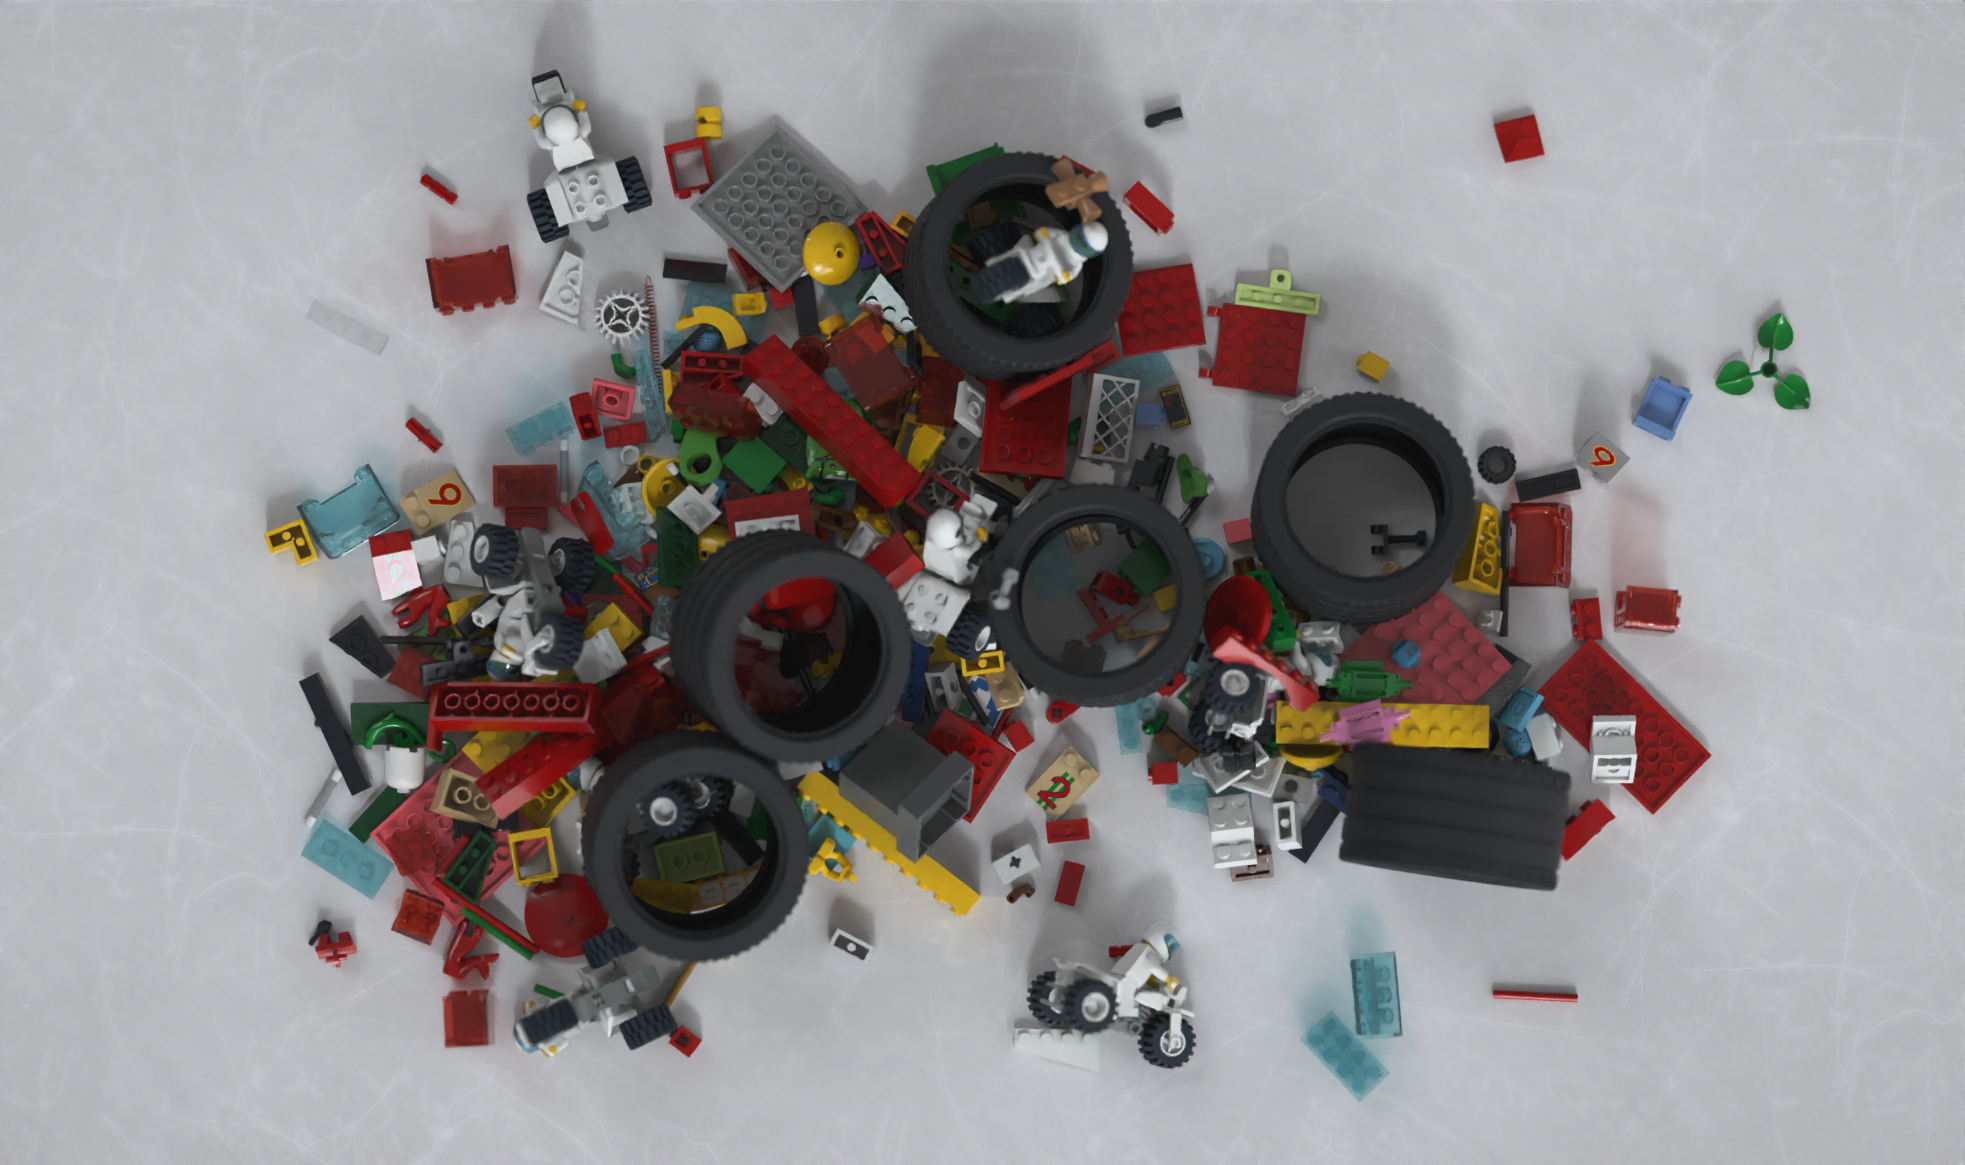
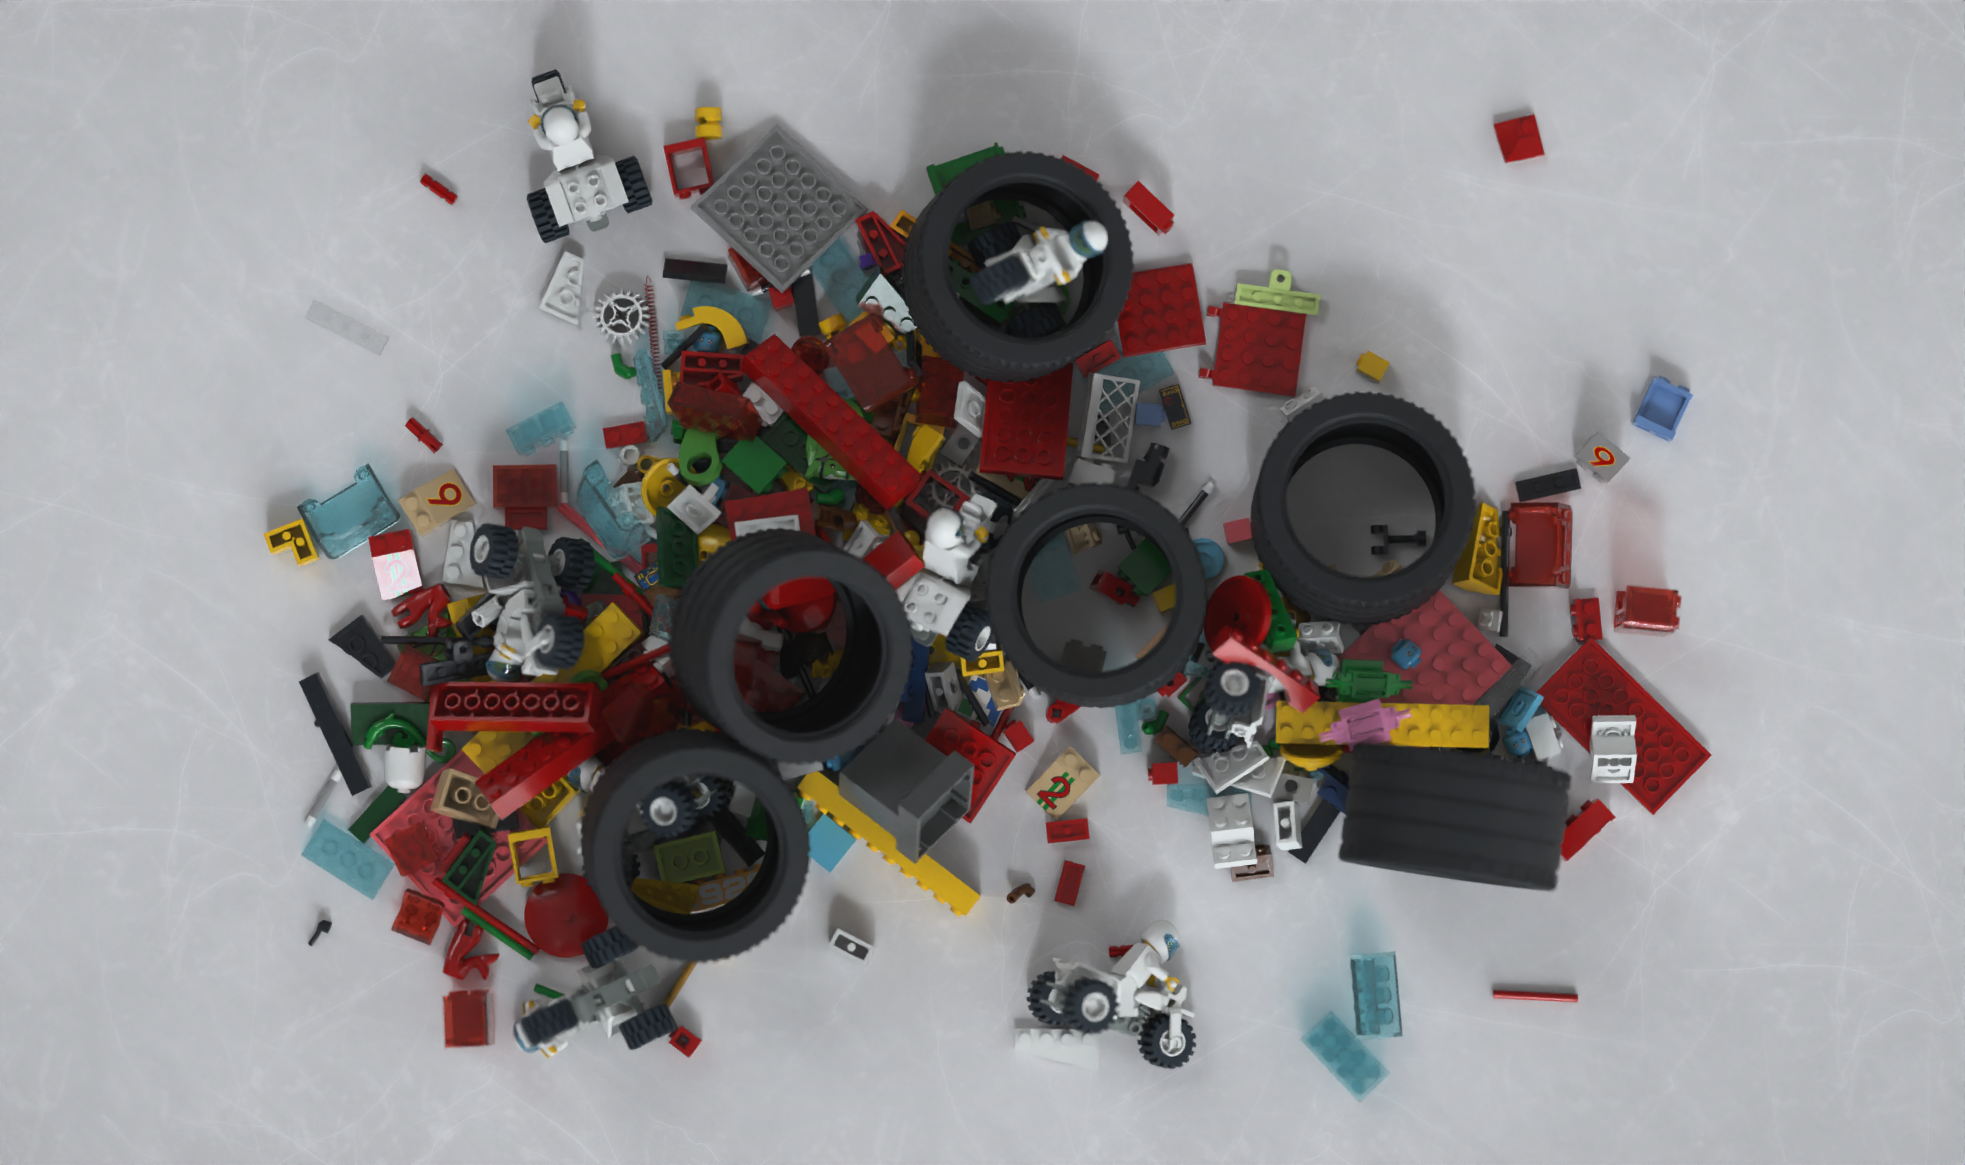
(335, 951): red hips -> none
(428, 549): white brick -> none
(472, 281): clear red windscreen -> none
(585, 416): red brick -> none
(592, 523): red piece -> none
(599, 659): white bracket -> none
(613, 399): coral slope -> none
(749, 304): yellow bracket -> none
(818, 863): yellow piece -> none
(821, 253): yellow dish -> none
(999, 597): light grey bar -> none
(1028, 862): white brick -> none
(1045, 381): red plate -> none
(1072, 431): green arm -> none
(1075, 190): medium nougat brick -> none
(1099, 616): red bracket -> none
(1125, 633): medium nougat plant -> none
(1164, 117): black bar -> none
(1164, 479): black bar -> none
(1191, 479): bright green piece -> none
(1239, 757): black wheel -> none
(1243, 565): reddish brown piece -> none
(1264, 733): black bracket -> none
(1505, 455): black tyre -> none
(1737, 380): green plant -> none

